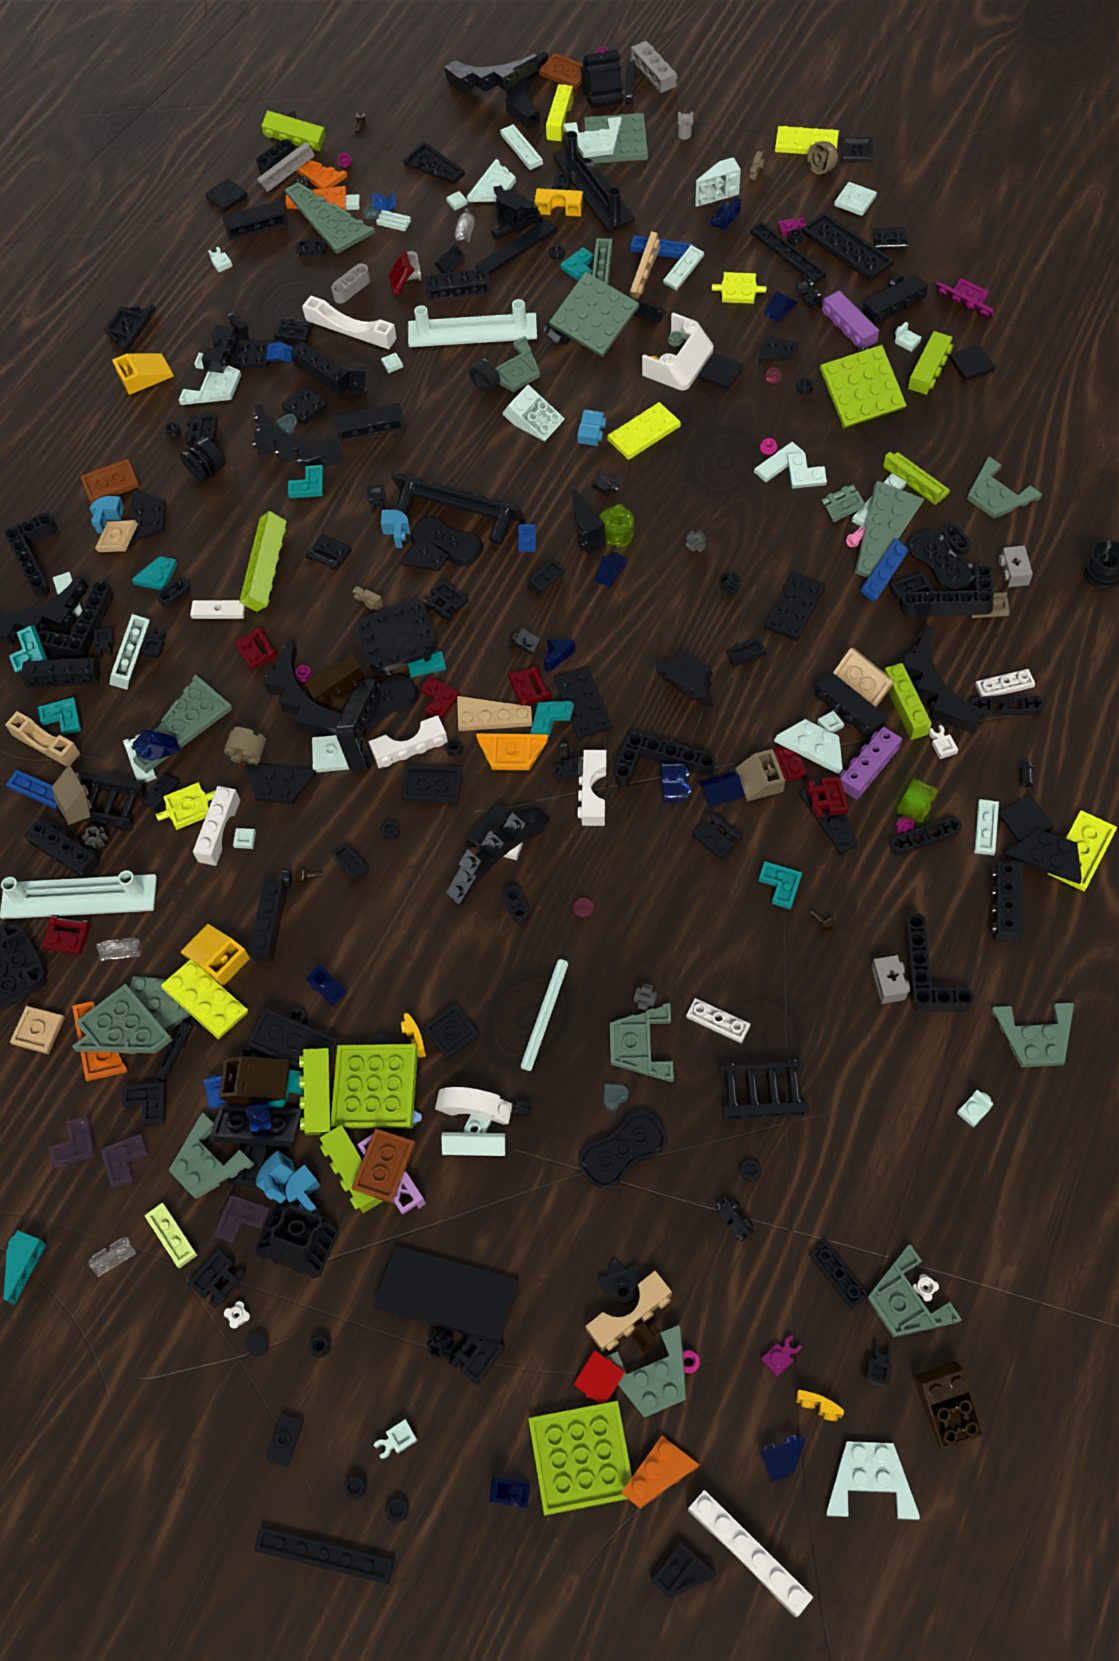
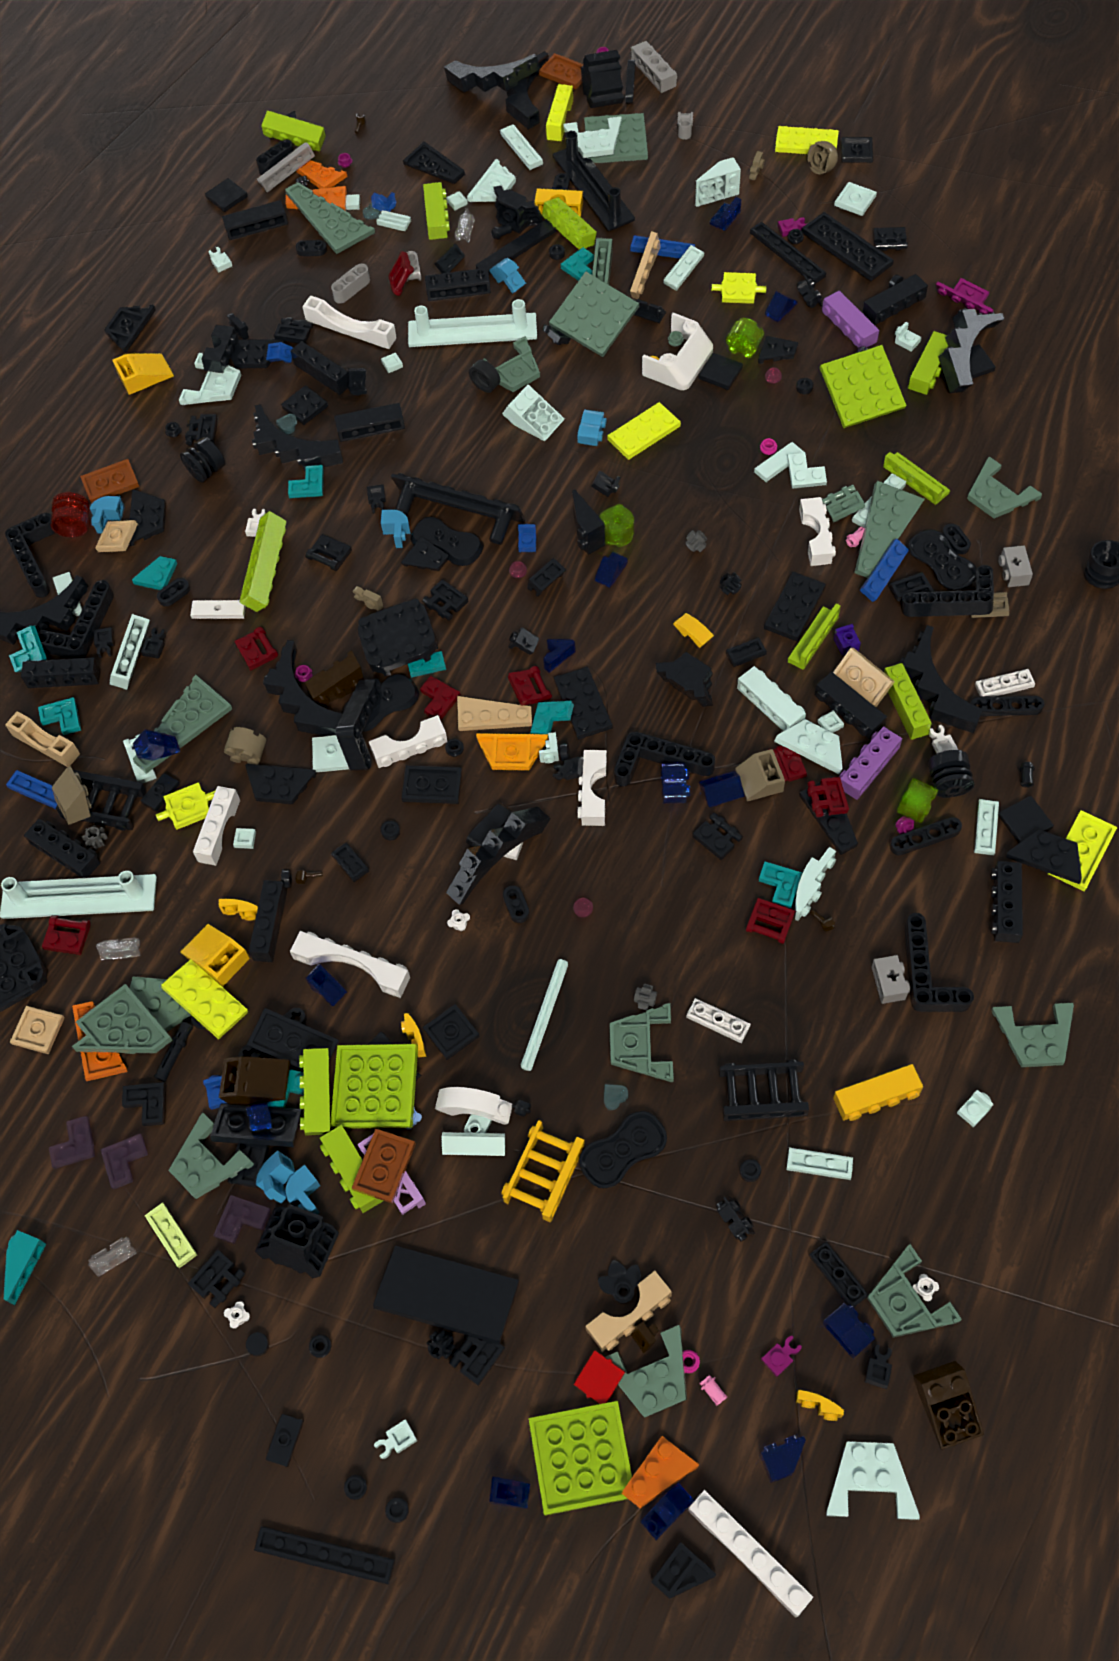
(69, 514): none -> clear red wheel
(232, 906): none -> yellow slope
(252, 523): none -> white plate
(314, 950): none -> white arch
(435, 210): none -> lime brick
(461, 925): none -> white plate
(507, 271): none -> dark azure brick
(518, 569): none -> clear pink plate
(551, 752): none -> light aqua bracket
(557, 1187): none -> yellow fence
(569, 223): none -> lime brick
(667, 1511): none -> clear blue slope
(694, 629): none -> yellow slope
(713, 1390): none -> bright pink pin
(744, 337): none -> clear neon green brick
(770, 699): none -> light aqua brick
(773, 915): none -> dark red plate
(811, 881): none -> light aqua slope
(813, 514): none -> white arch
(814, 636): none -> lime fence
(819, 1163): none -> light aqua tile
(846, 638): none -> dark purple brick
(849, 1330): none -> clear blue brick
(878, 1092): none -> yellow brick
(951, 773): none -> black wheel
(956, 358): none -> arch

